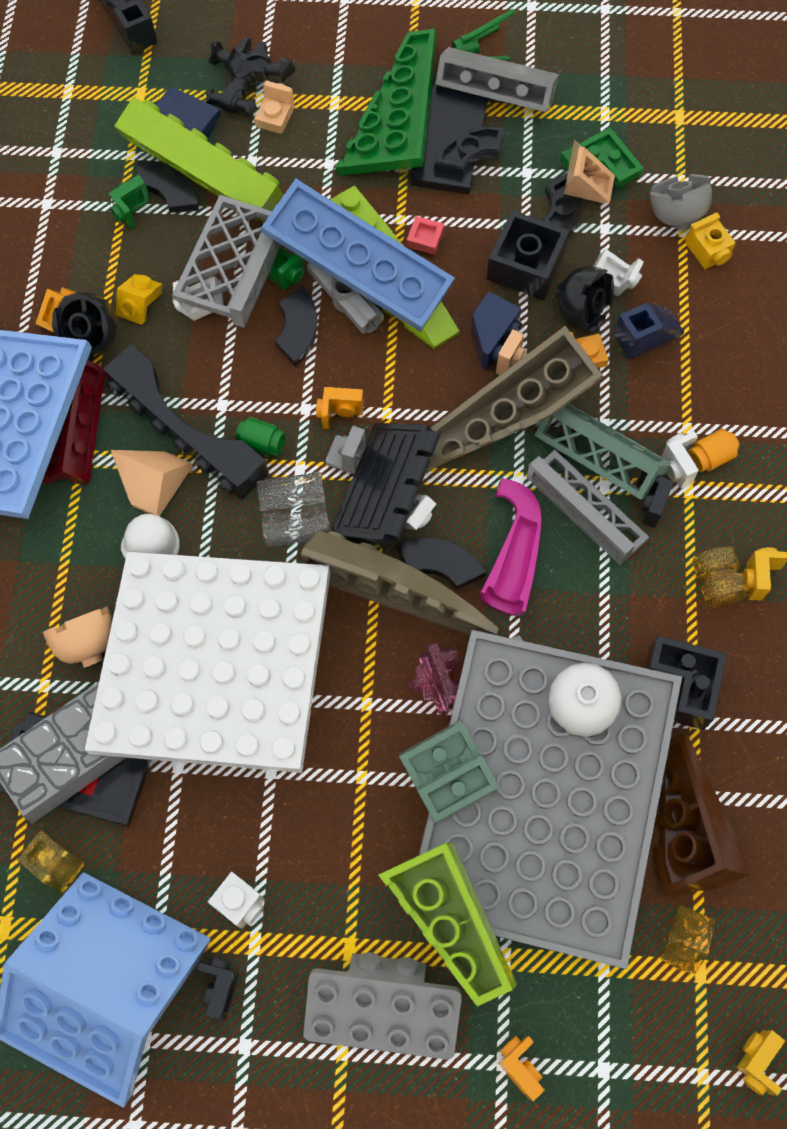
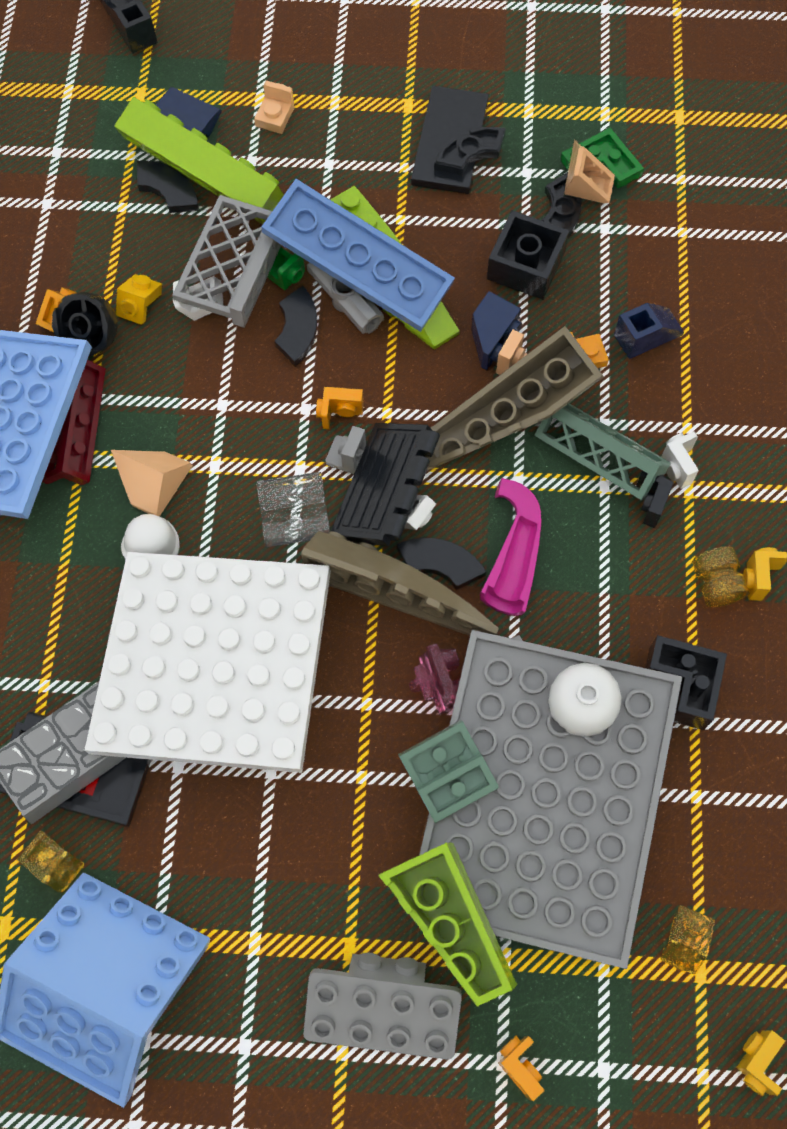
(81, 638): light nougat cylinder -> none
(127, 199): green bracket -> none
(219, 994): black bracket -> none
(228, 460): black arch -> none
(237, 901): white brick -> none
(247, 69): black piece -> none
(261, 436): green brick -> none
(397, 117): green wing -> none
(425, 235): coral plate -> none
(470, 41): green plant -> none
(496, 79): light grey brick -> none
(583, 511): light grey fence -> none
(584, 297): black cylinder -> none
(623, 274): white bracket -> none
(683, 201): light grey cylinder -> none
(695, 835): reddish brown wedge -> none
(710, 241): yellow brick -> none
(714, 450): light orange brick -> none

